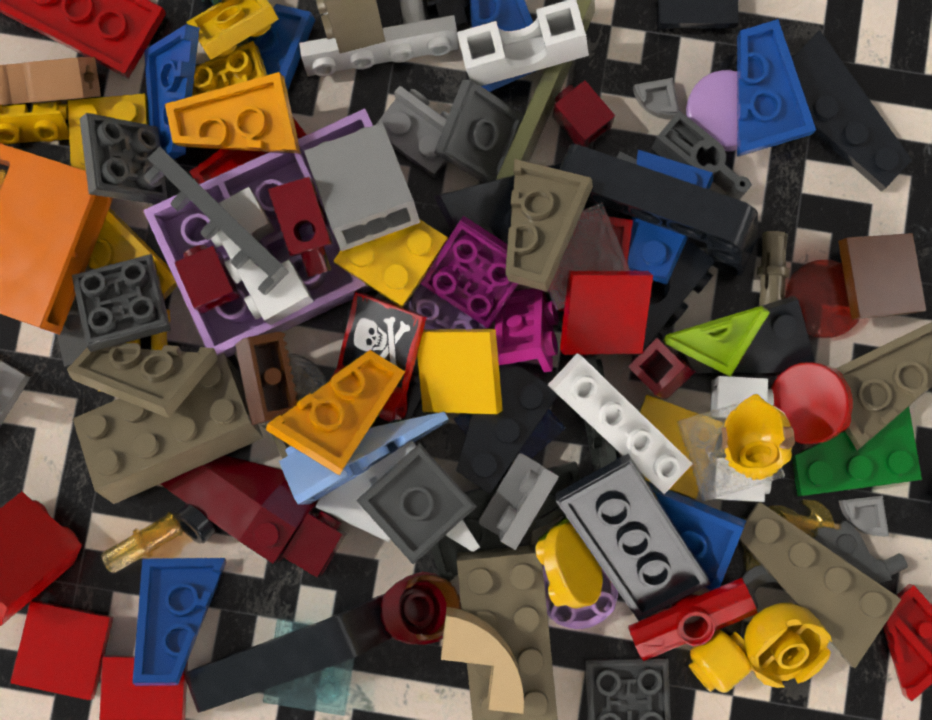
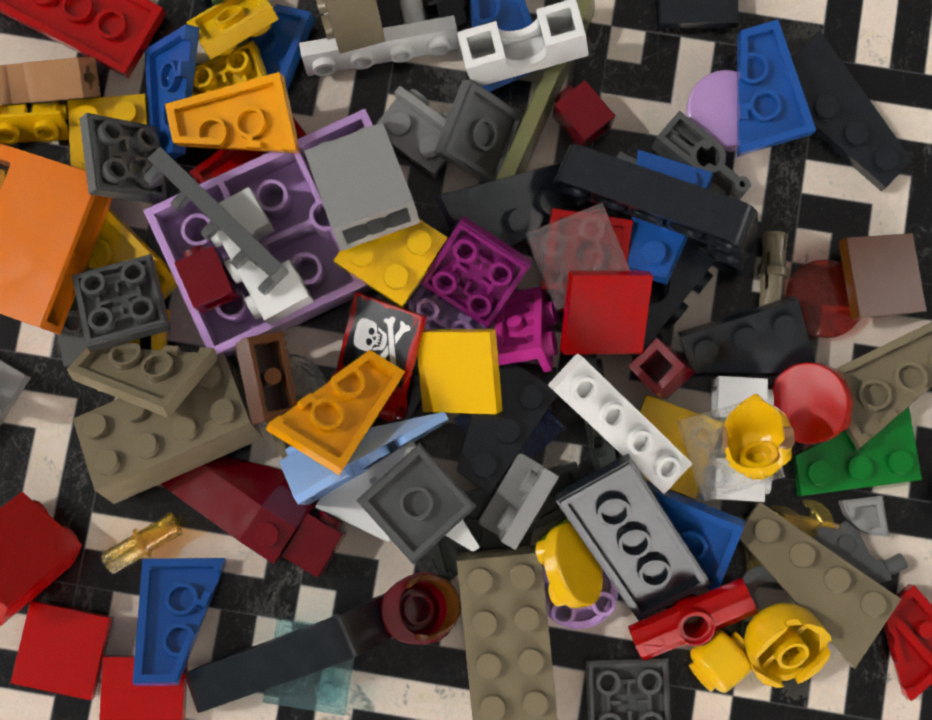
(194, 524): black tile -> none
(294, 206): dark red torso -> none
(477, 642): tan brick -> none
(543, 219): dark tan wing -> none
(658, 98): light grey tile -> none
(720, 341): lime tile -> none

